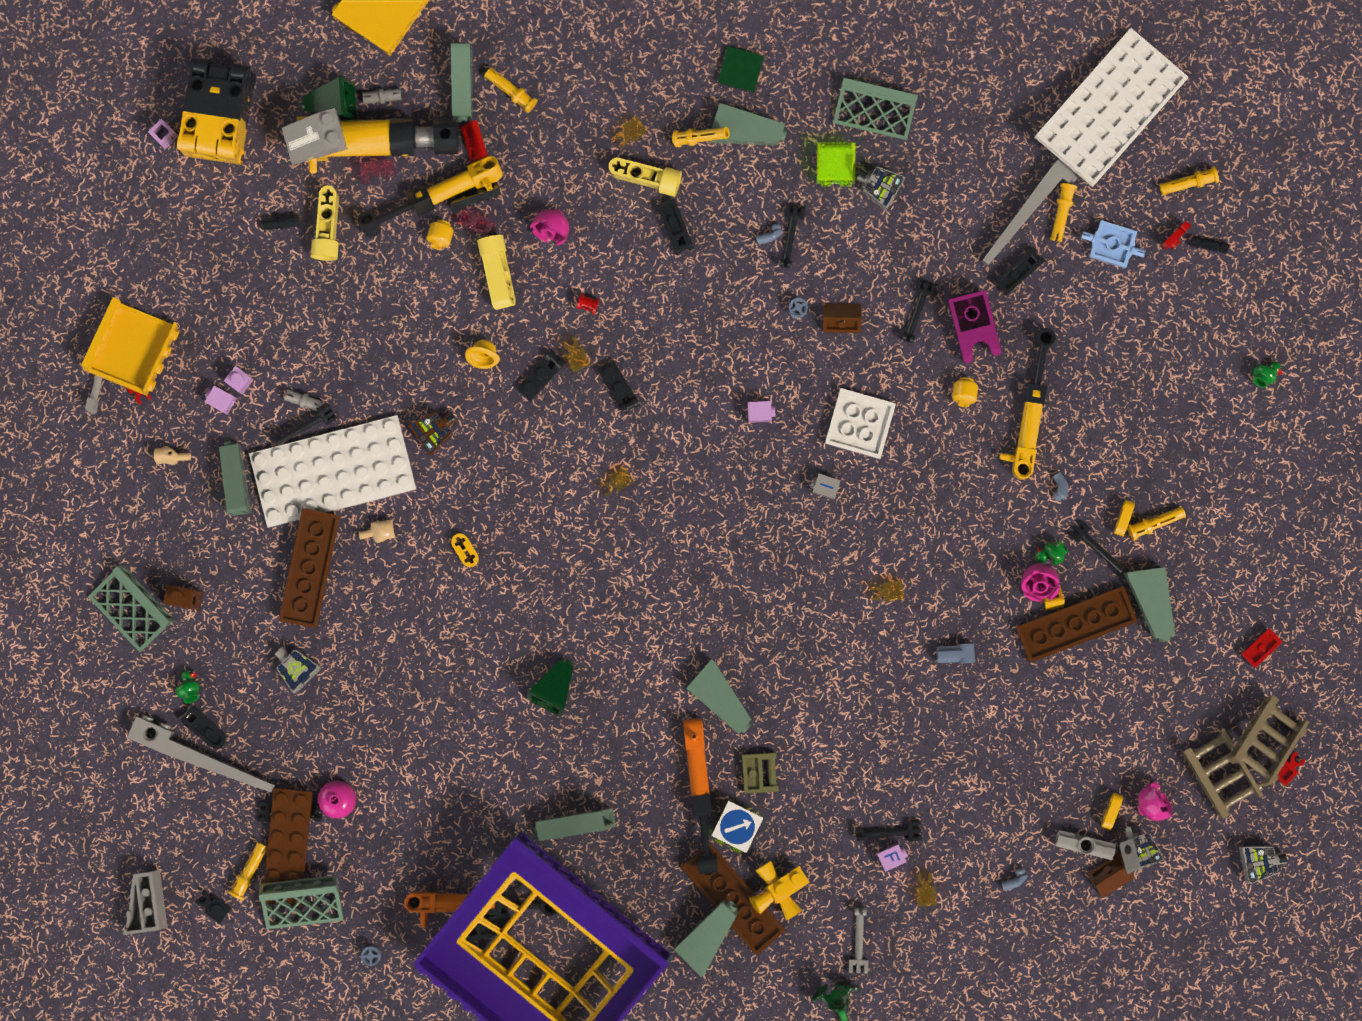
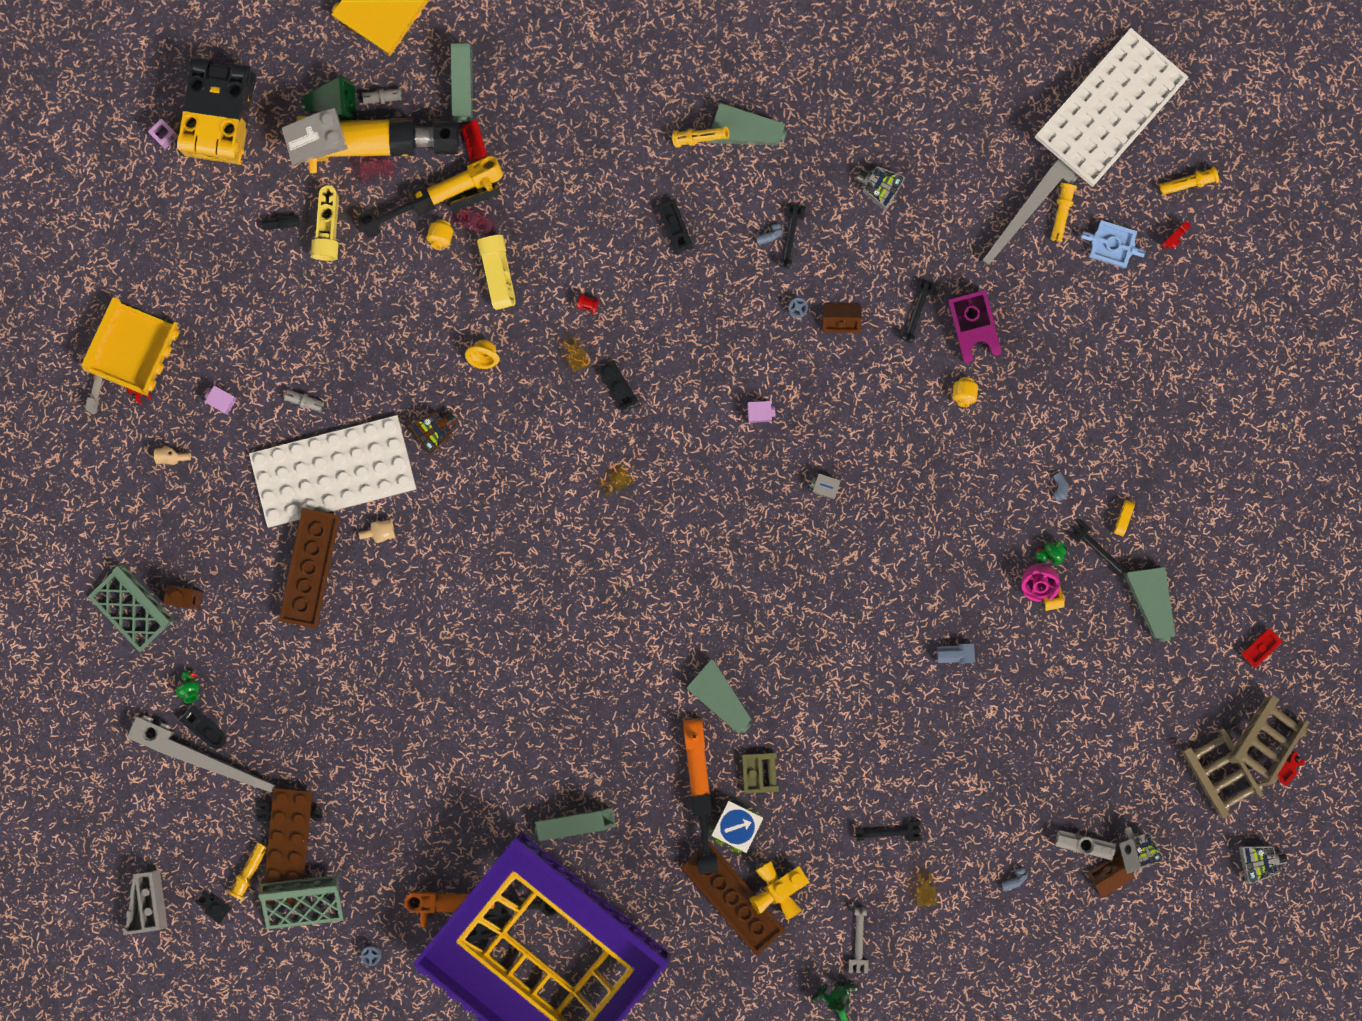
(234, 479): sand green slope -> none
(238, 380): lavender brick -> none
(296, 668): torso -> none
(325, 414): black hinge -> none
(346, 799): dark pink cylinder -> none
(460, 552): yellow beam -> none
(517, 94): yellow pin -> none
(540, 376): black plate -> none
(550, 225): dark pink cylinder -> none
(553, 688): dark green slope -> none
(631, 130): clear yellow plate -> none
(666, 179): light yellow beam -> none
(705, 939): sand green slope -> none
(740, 69): dark green tile -> none
(835, 164): clear neon green piece -> none
(860, 423): white plate -> none
(877, 92): sand green fence -> none
(891, 591): clear yellow plate -> none
(892, 857): lavender brick -> none
(1019, 271): black plate -> none
(1034, 402): yellow piece -> none
(1076, 624): reddish brown plate -> none
(1112, 811): yellow beam -> none
(1147, 525): yellow pin -> none
(1154, 803): dark pink cylinder -> none
(1210, 245): black axle -> none
(1266, 375): green animal -> none

